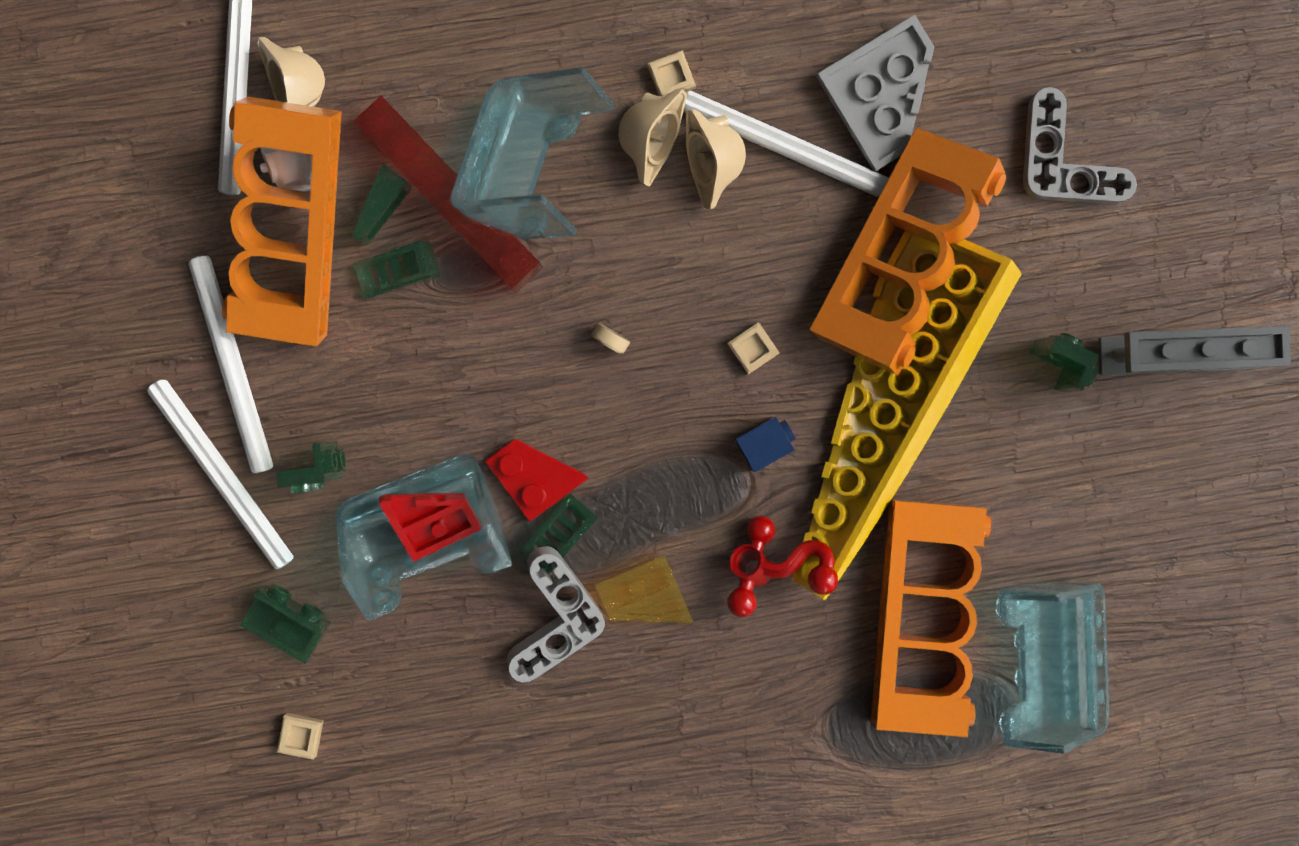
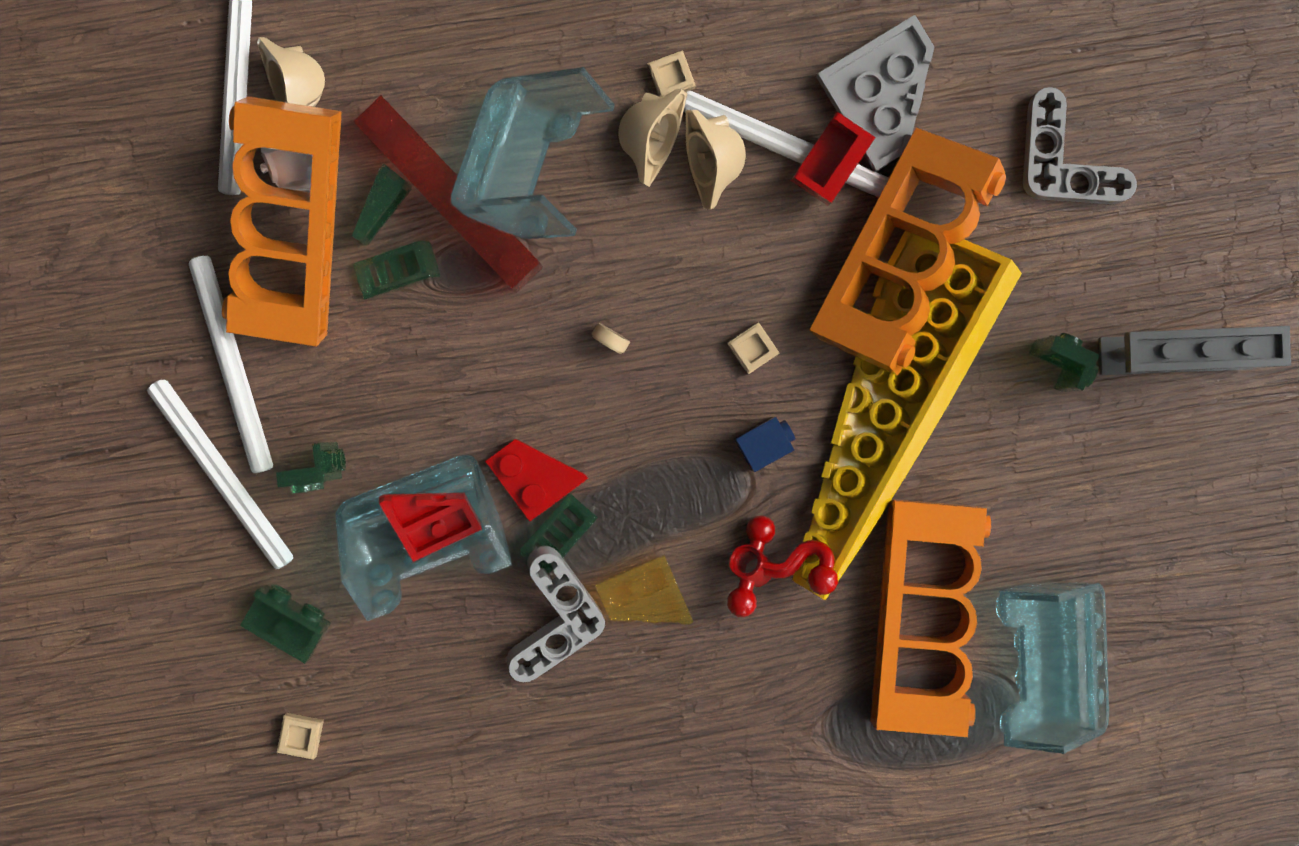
(833, 159): none -> red panel

